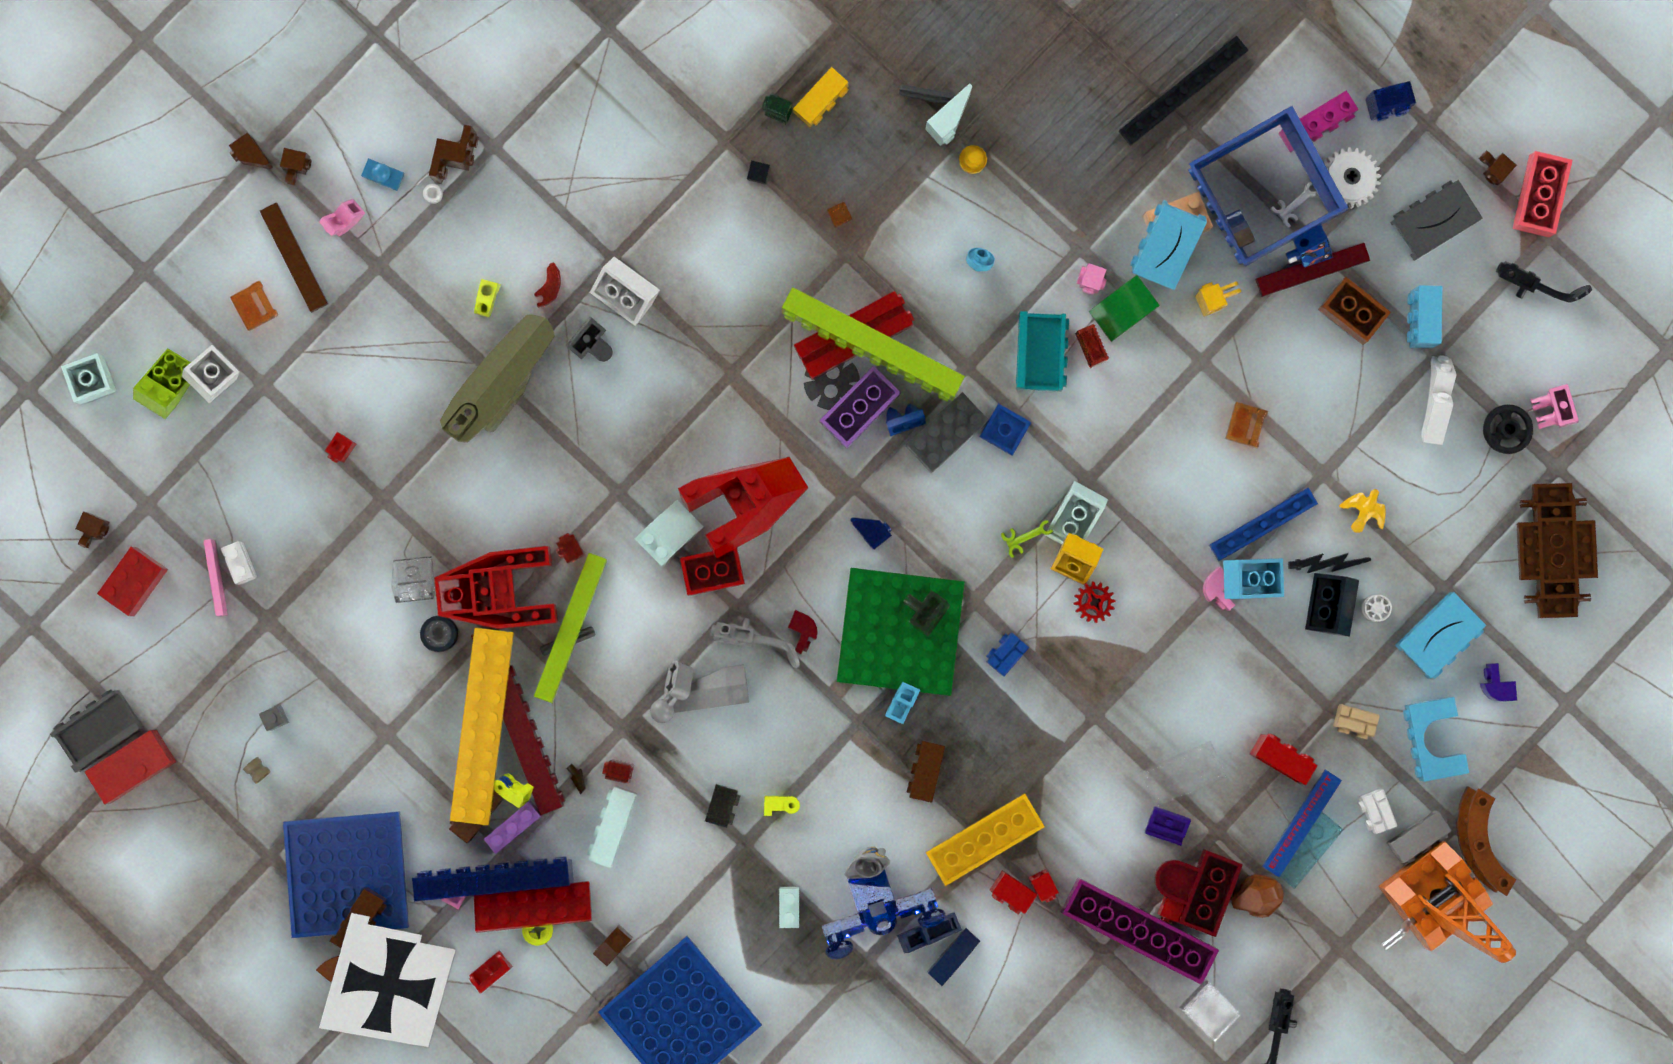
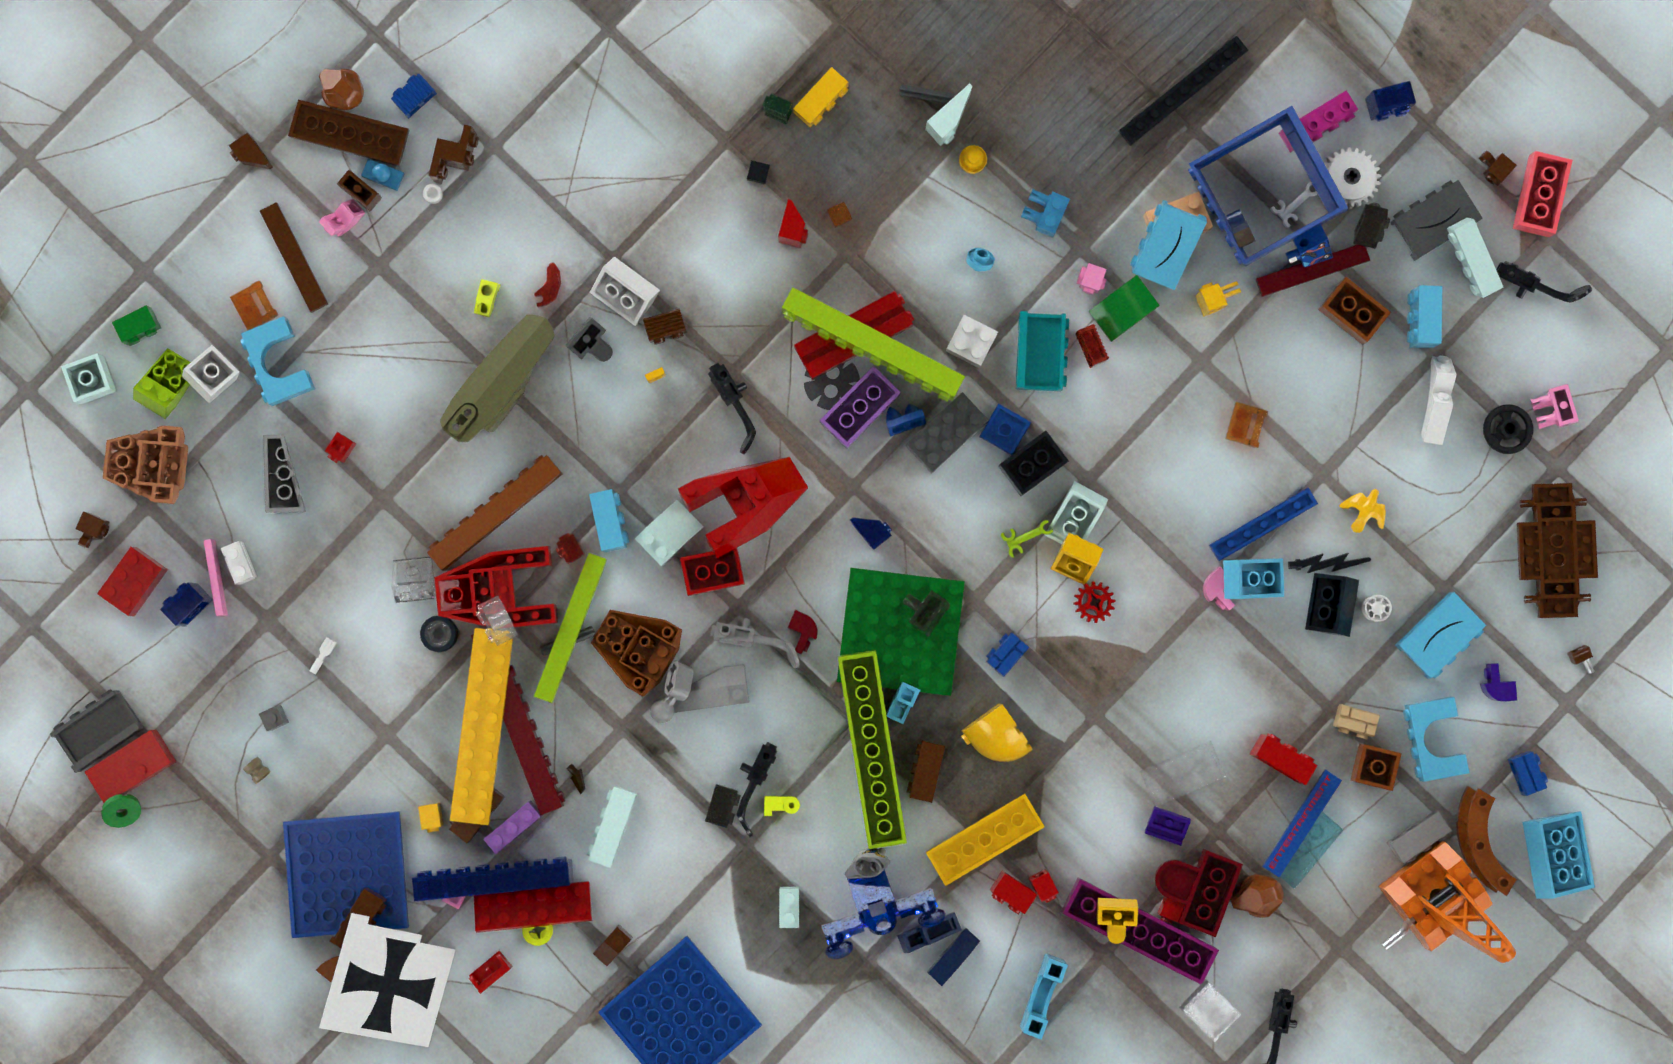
(121, 819): none -> green tile
(136, 325): none -> green brick
(148, 463): none -> nougat wedge
(186, 604): none -> clear blue brick
(257, 343): none -> medium azure arch
(280, 480): none -> light grey wedge
(294, 163): reddish brown brick -> none
(325, 650): none -> white piece
(341, 88): none -> dark orange helmet
(348, 132): none -> reddish brown plate
(359, 190): none -> reddish brown brick
(413, 95): none -> blue brick
(431, 817): none -> yellow brick
(494, 513): none -> dark orange brick
(498, 622): none -> clear brick
(513, 790): neon yellow leg -> none
(609, 520): none -> medium azure brick
(618, 771): clear red brick -> none
(637, 648): none -> dark orange wedge
(655, 375): none -> yellow tile
(665, 326): none -> reddish brown brick
(731, 395): none -> black piece
(757, 775): none -> black piece
(793, 228): none -> red slope
(872, 749): none -> lime brick
(971, 341): none -> white brick
(996, 736): none -> yellow brick
(1033, 463): none -> black brick
(1034, 1017): none -> medium azure arch
(1049, 220): none -> dark azure brick
(1117, 915): none -> yellow brick
(1371, 226): none -> clear smoke brick
(1375, 767): none -> dark orange brick
(1377, 811): white brick -> none
(1474, 257): none -> light aqua brick
(1528, 773): none -> blue brick
(1558, 855): none -> medium azure slope
(1582, 654): none -> reddish brown piece

